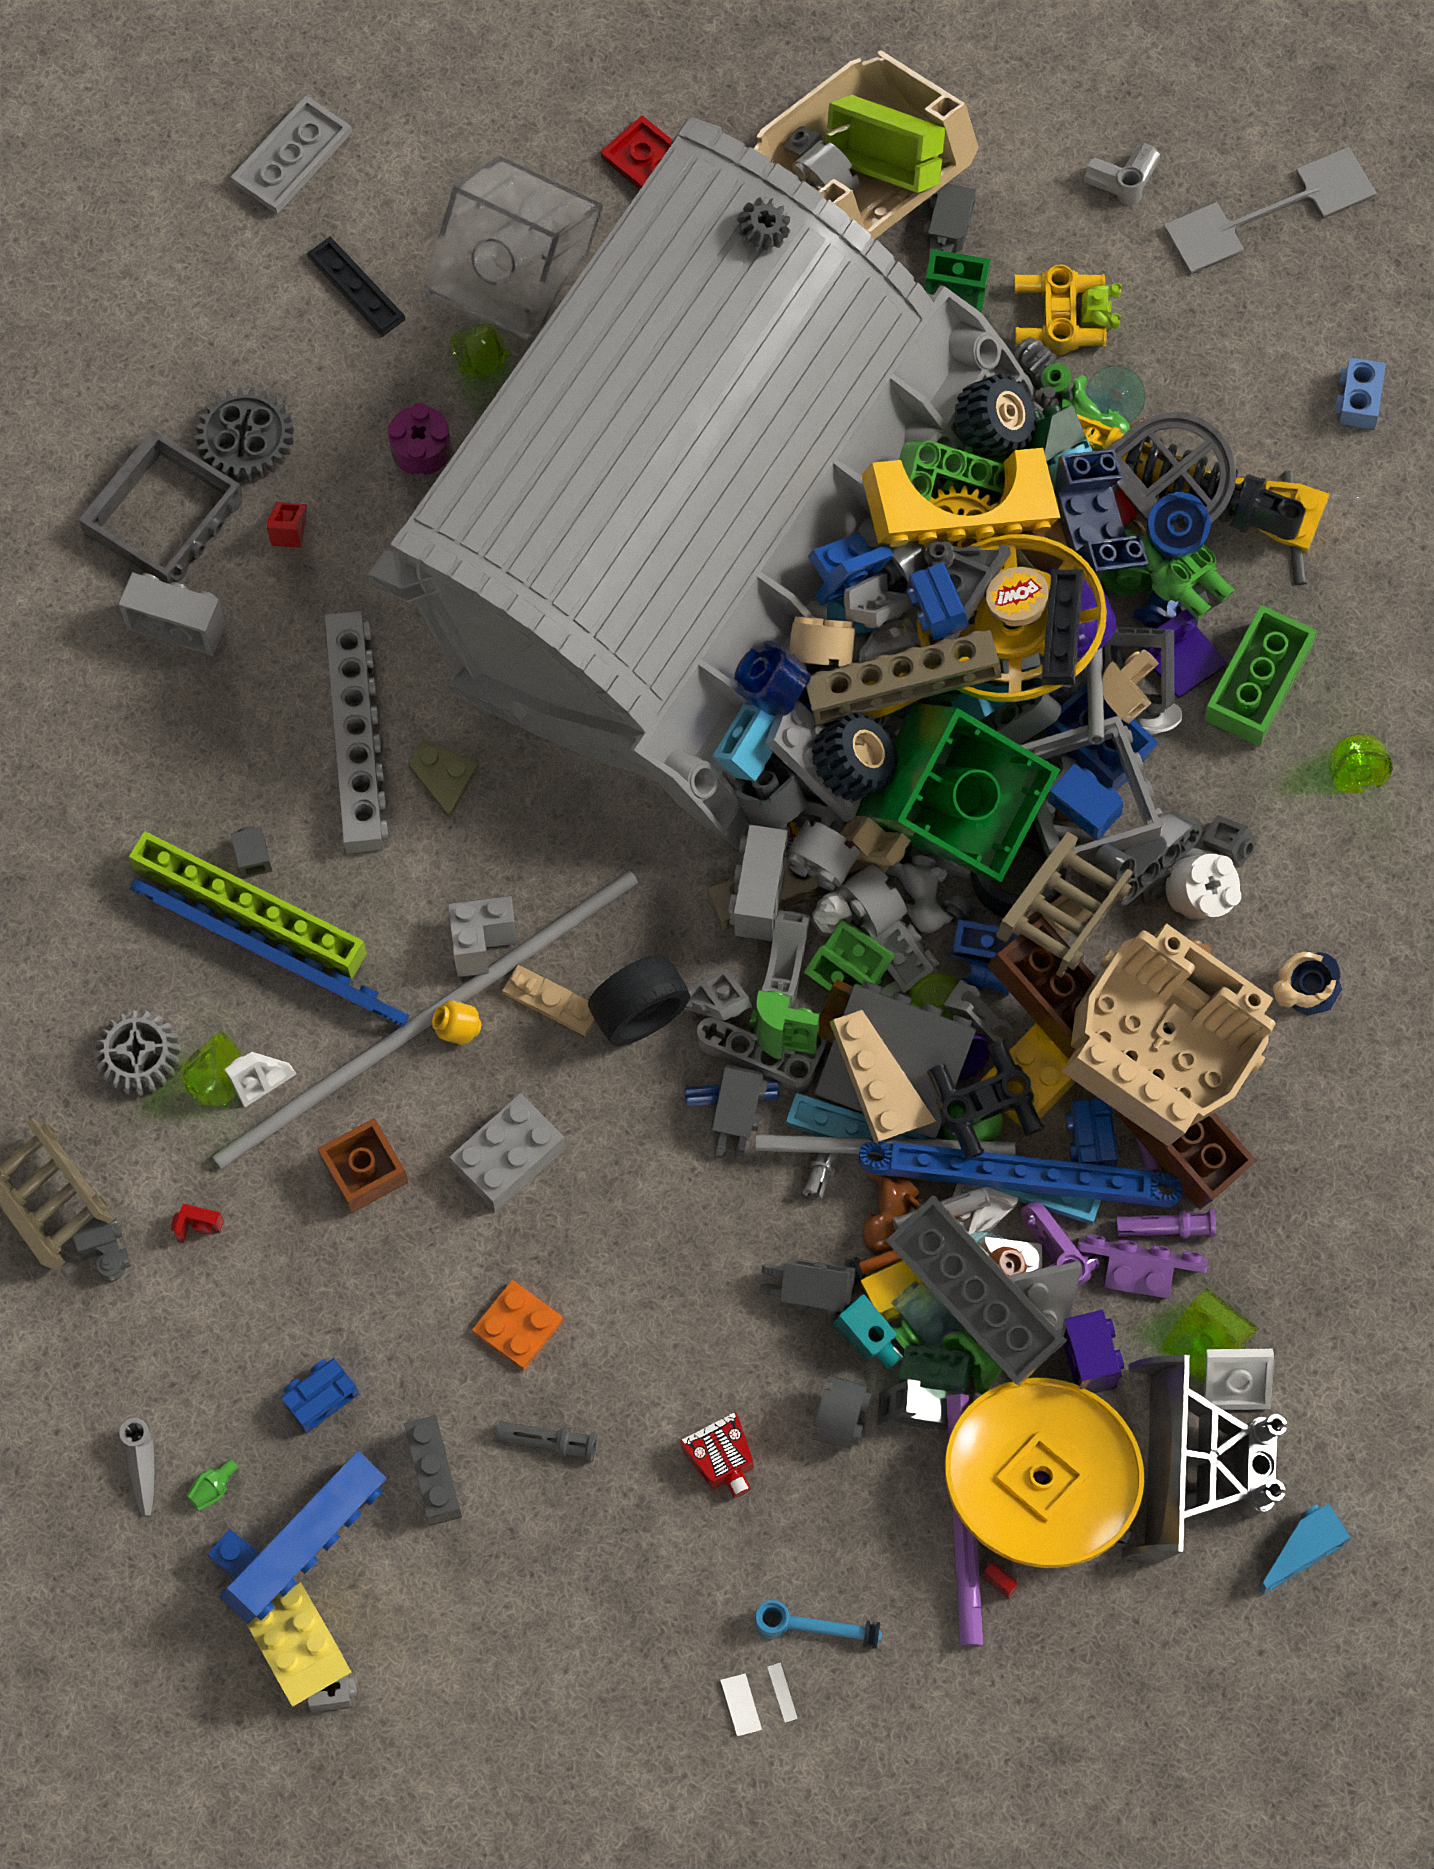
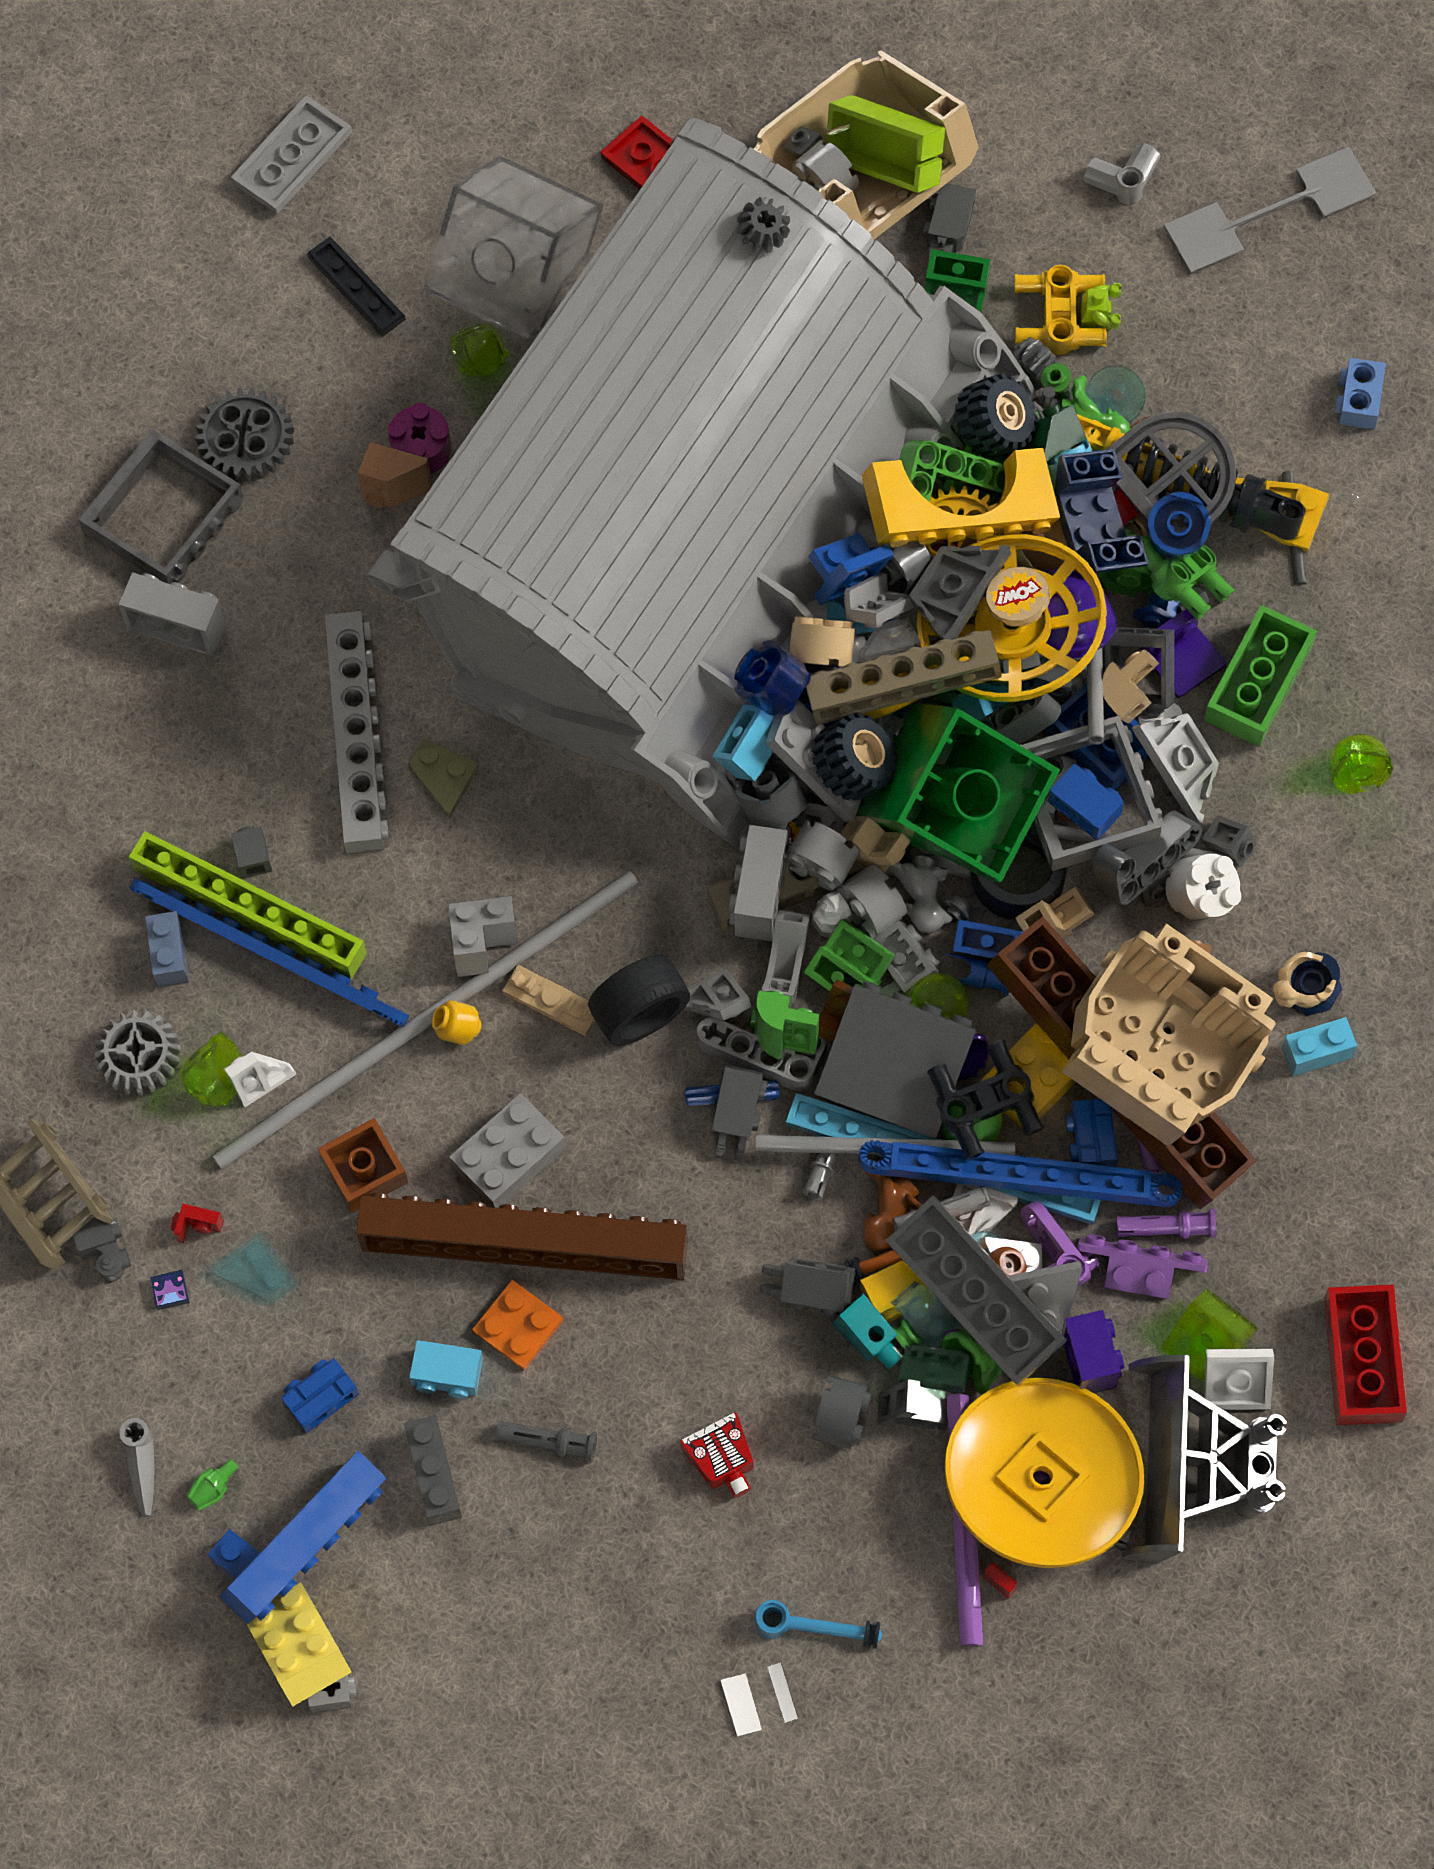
(167, 949): none -> sand blue brick
(169, 1289): none -> tile
(257, 1270): none -> clear light blue wing
(287, 524): red slope -> none
(392, 476): none -> medium nougat slope
(446, 1369): none -> medium azure brick
(522, 1236): none -> reddish brown brick
(880, 1084): tan wing -> none
(938, 602): blue brick -> none
(946, 557): dark grey plate -> none
(967, 1003): light grey hinge -> none
(1050, 879): dark tan fence -> none
(1063, 627): black tile -> none
(1181, 760): none -> light grey wing
(1312, 1540): dark azure slope -> none
(1319, 1046): none -> medium azure brick
(1365, 1355): none -> red brick

